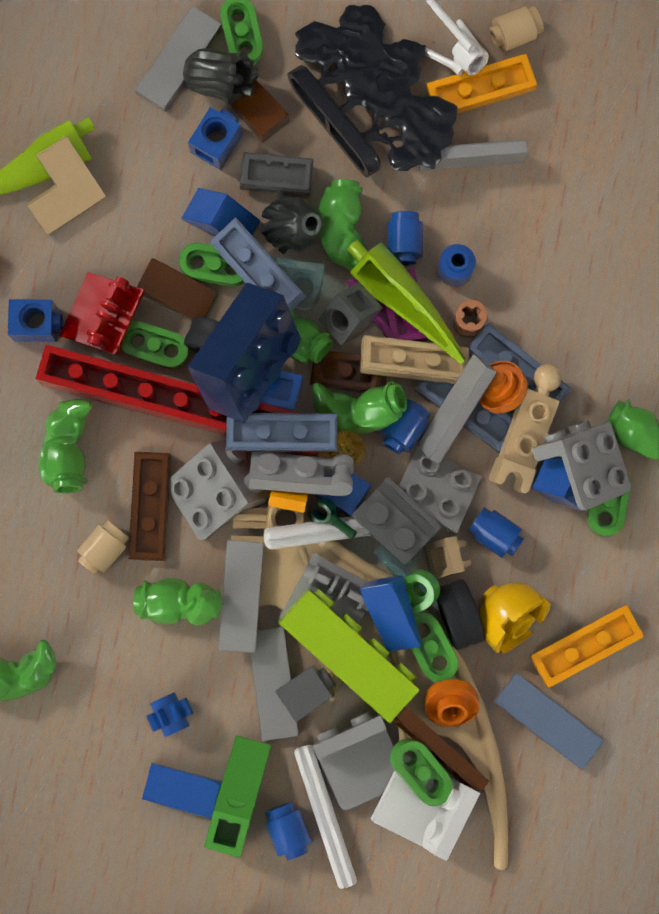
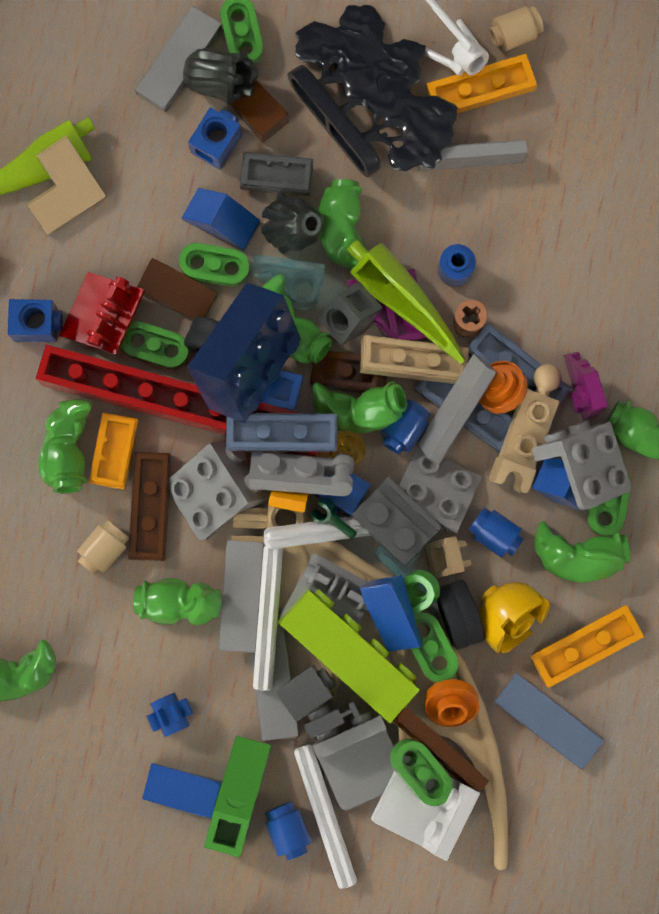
(113, 451): none -> light orange plate
(254, 262): sand blue tile -> none
(267, 619): none -> white axle
(325, 719): none -> dark grey plate
(405, 236): blue brick -> none
(584, 561): none -> bright green animal
(588, 392): none -> magenta wing

